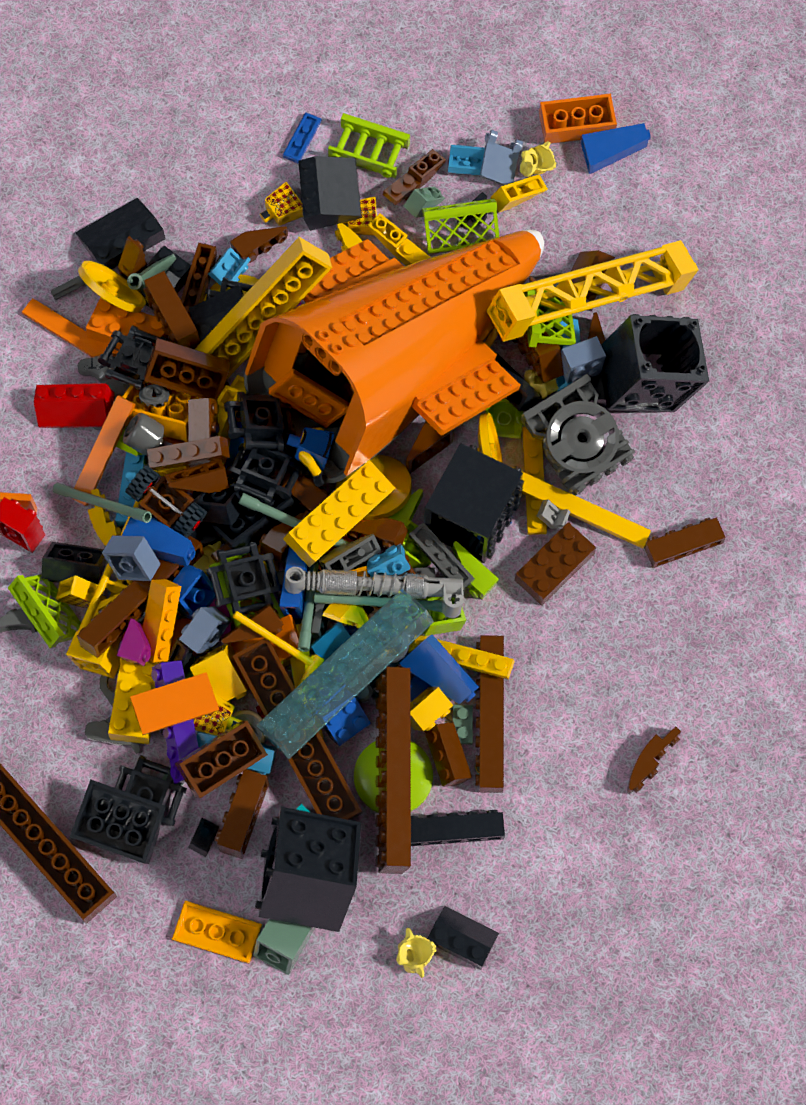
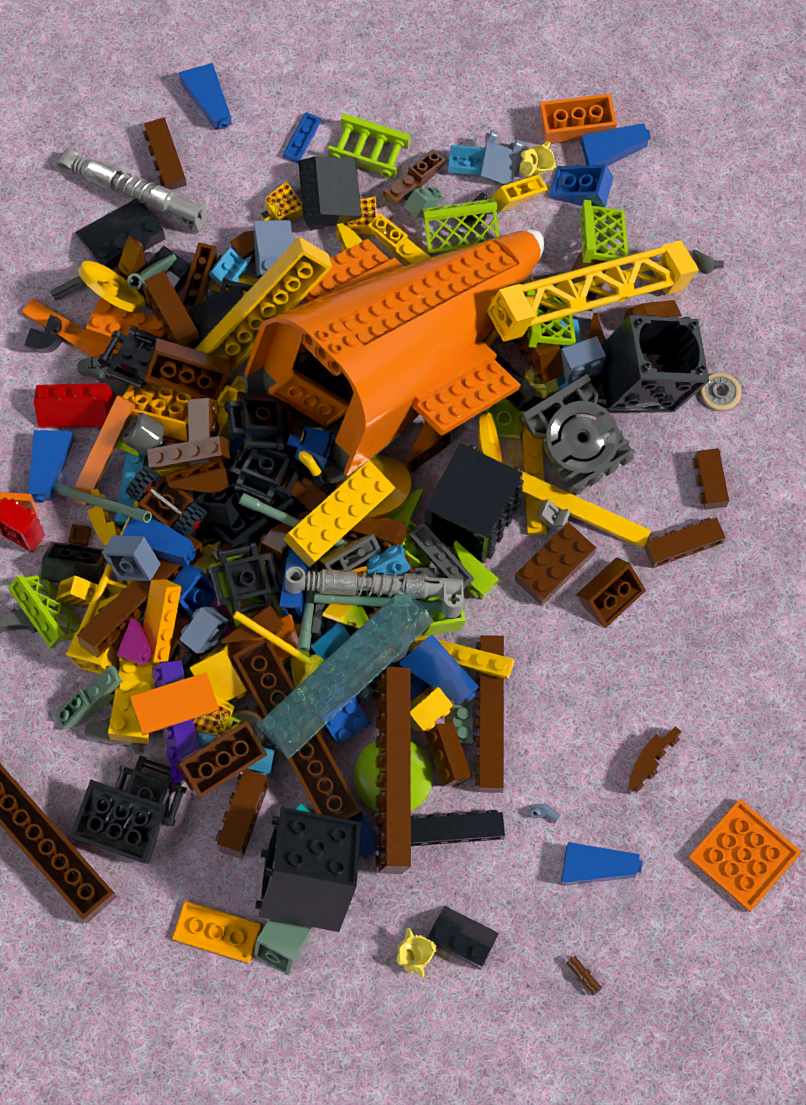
(47, 461): none -> blue slope
(48, 340): none -> black brick
(79, 535): none -> reddish brown tile
(91, 700): none -> sand green slope
(158, 197): none -> light grey piece
(160, 392): dark grey gear -> none
(165, 154): none -> reddish brown brick
(203, 837): black tile -> none
(206, 92): none -> blue slope
(270, 242): none -> sand blue slope
(367, 837): none -> blue tile
(544, 810): none -> sand blue arm
(582, 183): none -> blue slope
(584, 975): none -> reddish brown pin
(590, 232): none -> lime fence
(597, 864): none -> blue slope
(611, 591): none -> reddish brown slope
(660, 309): none -> reddish brown slope
(707, 263): none -> dark grey animal
(710, 479): none -> reddish brown brick
(719, 402): none -> wheel
(744, 855): none -> orange plate

